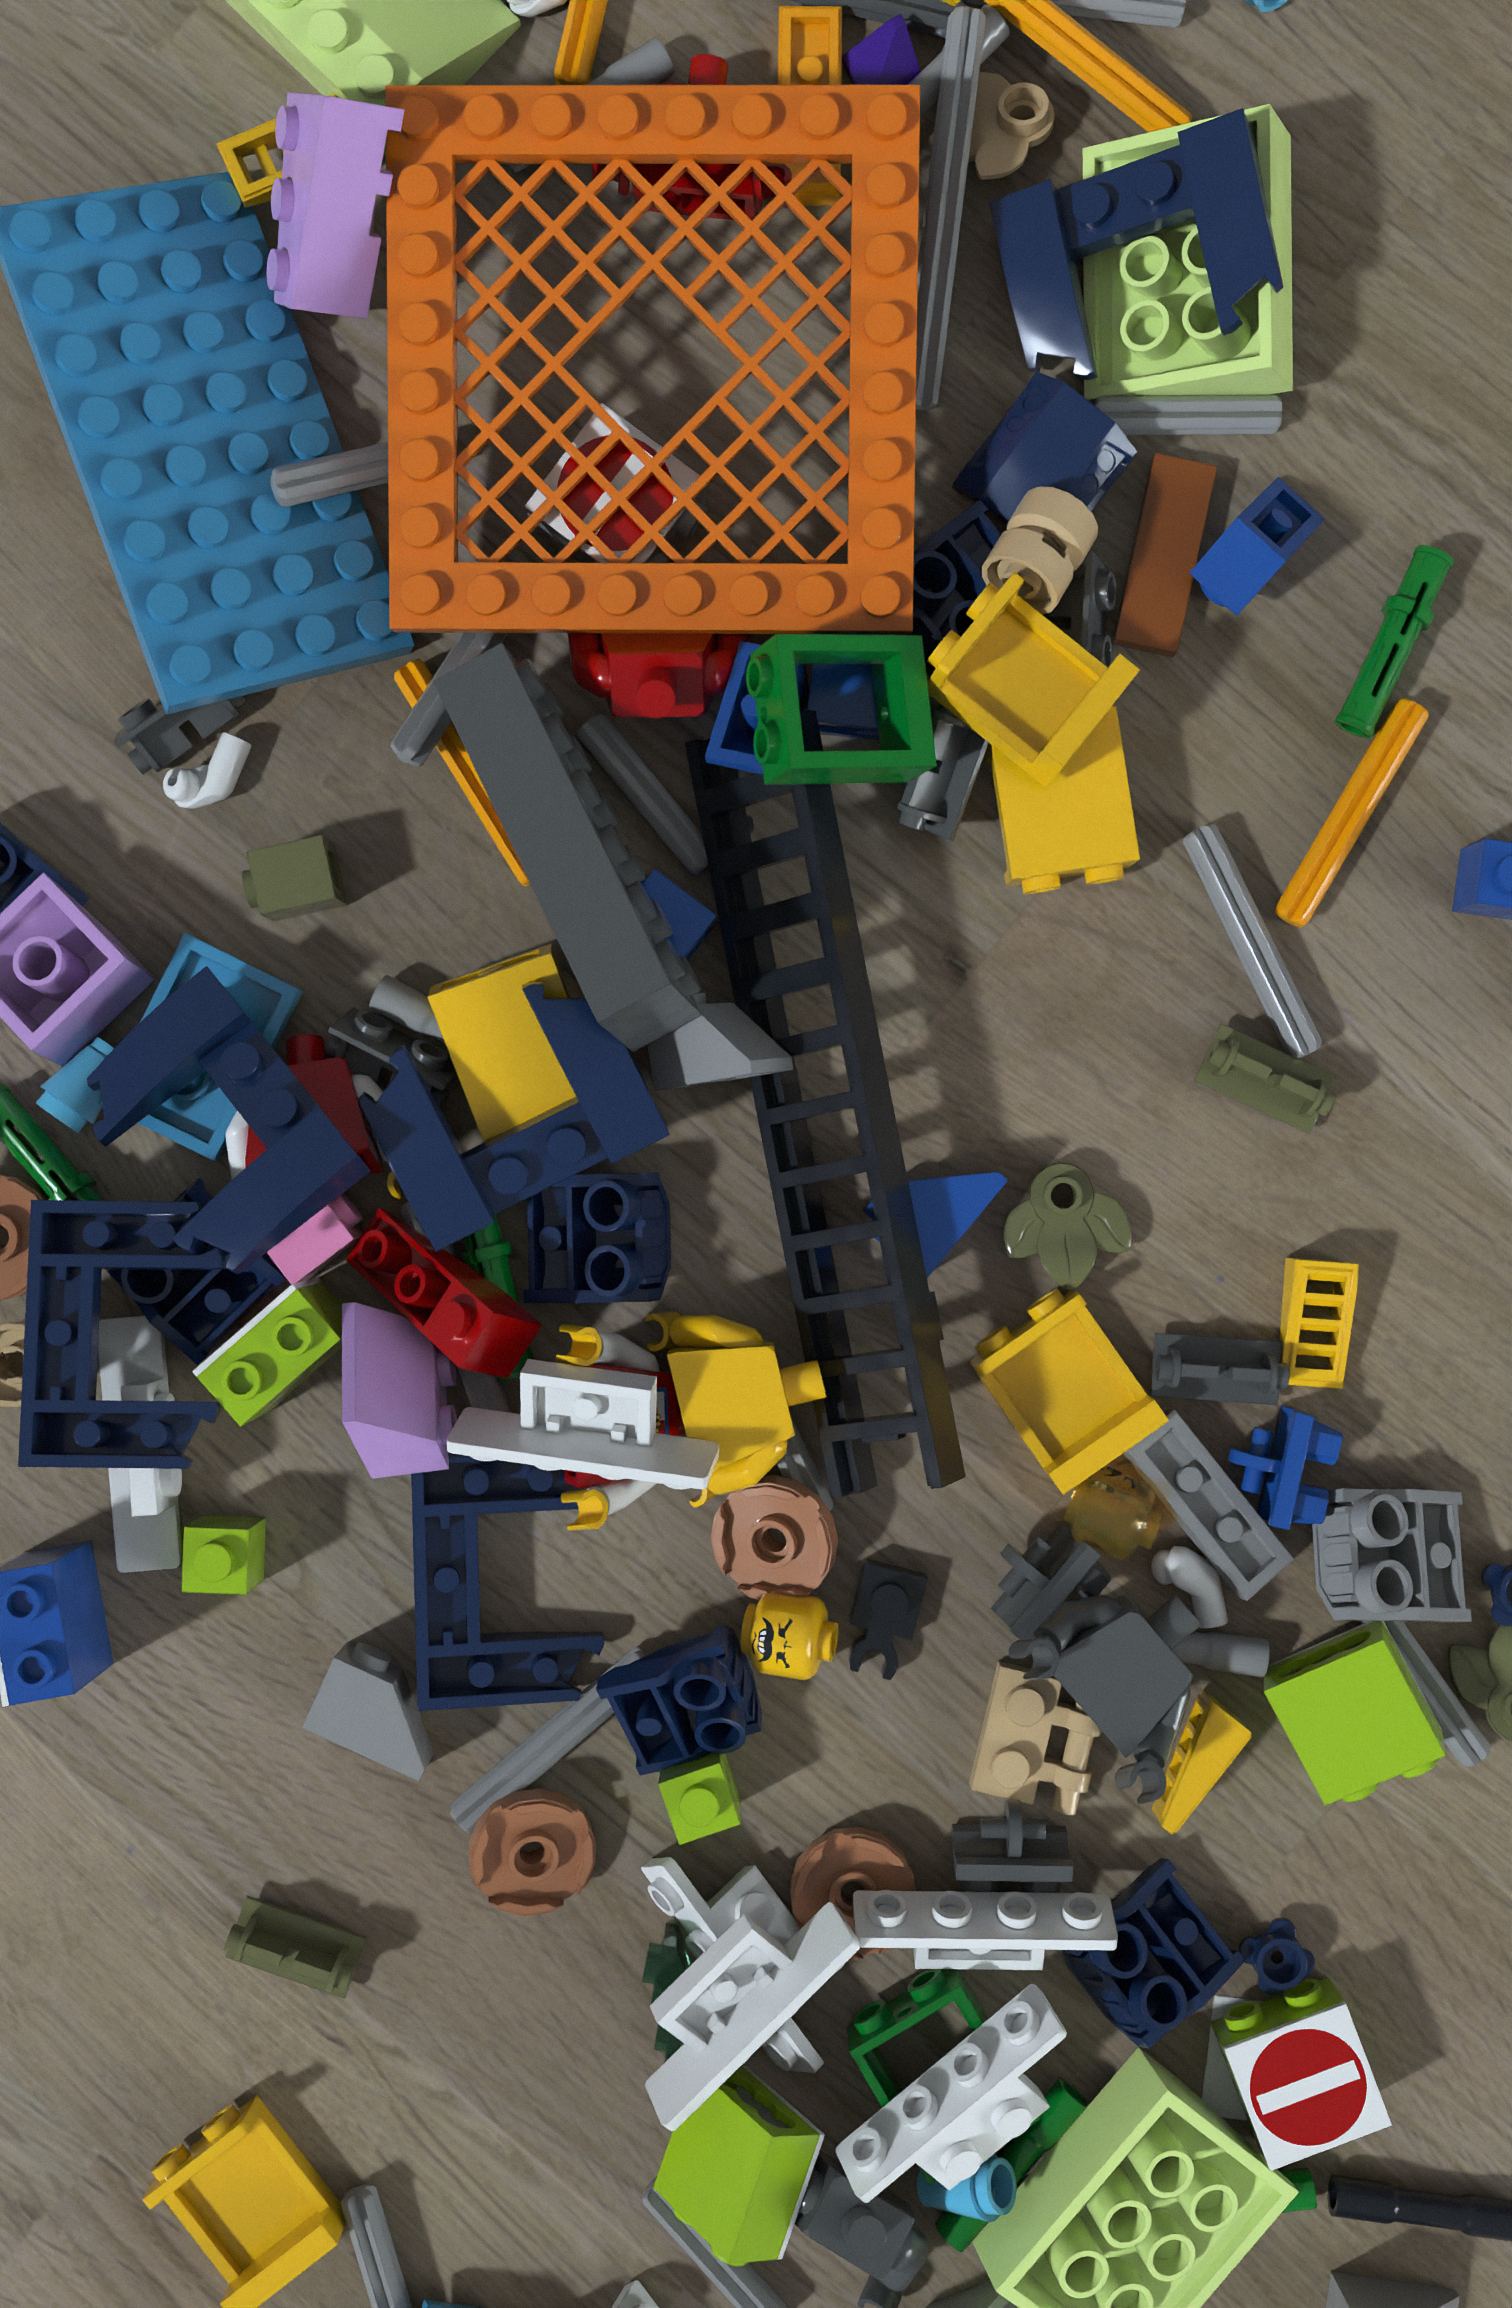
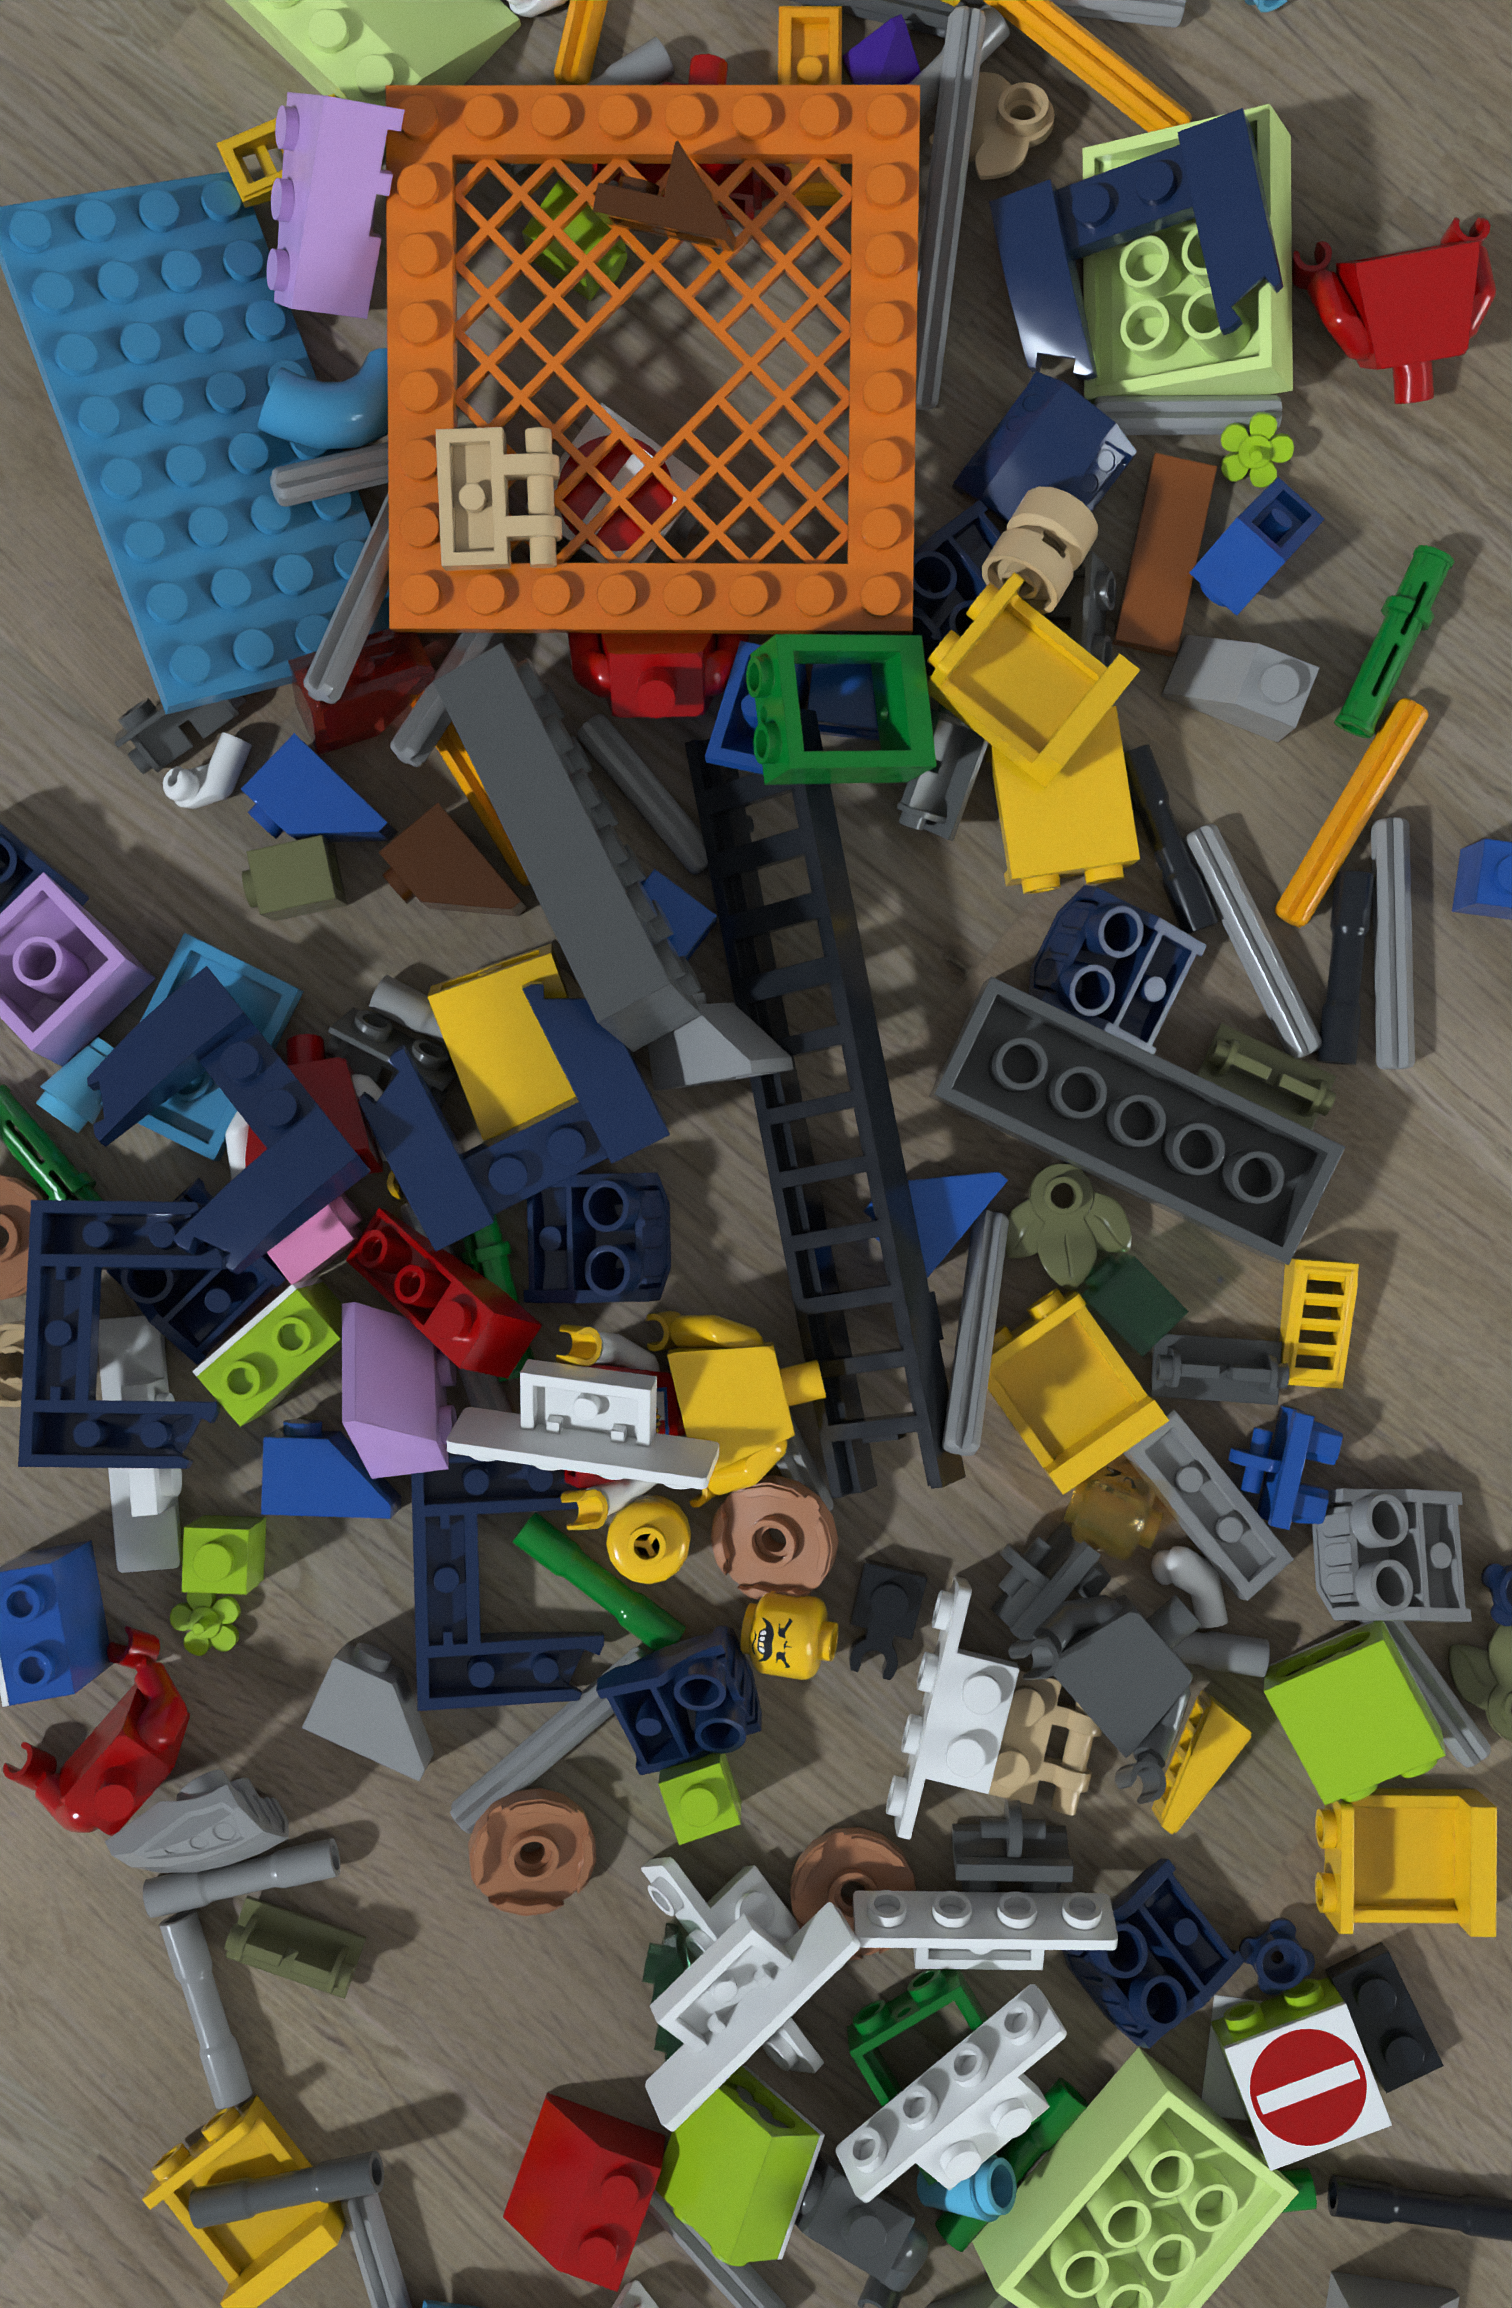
(122, 1756): none -> red torso
(202, 1830): none -> light grey slope
(208, 1622): none -> lime plant
(218, 2046): none -> light grey piece
(248, 2196): none -> dark grey piece
(281, 1869): none -> light grey piece
(309, 799): none -> blue slope
(320, 1476): none -> blue slope
(329, 412): none -> dark azure cylinder
(352, 616): none -> light grey axle
(381, 686): none -> clear red slope
(446, 869): none -> reddish brown slope
(475, 498): none -> tan plate
(567, 1560): none -> green piece
(584, 231): none -> lime brick
(585, 2189): none -> red slope
(660, 1520): none -> yellow head
(682, 214): none -> reddish brown slope
(960, 1714): none -> white bracket
(975, 1334): none -> light grey axle
(1113, 965): none -> dark blue slope
(1132, 1302): none -> clear green brick
(1137, 1121): none -> dark grey brick
(1180, 877): none -> black piece
(1241, 684): none -> light grey slope
(1255, 450): none -> lime plant
(1349, 928): none -> black piece
(1385, 2017): none -> black plate
(1393, 944): none -> light grey axle
(1404, 304): none -> red torso
(1409, 1859): none -> yellow panel

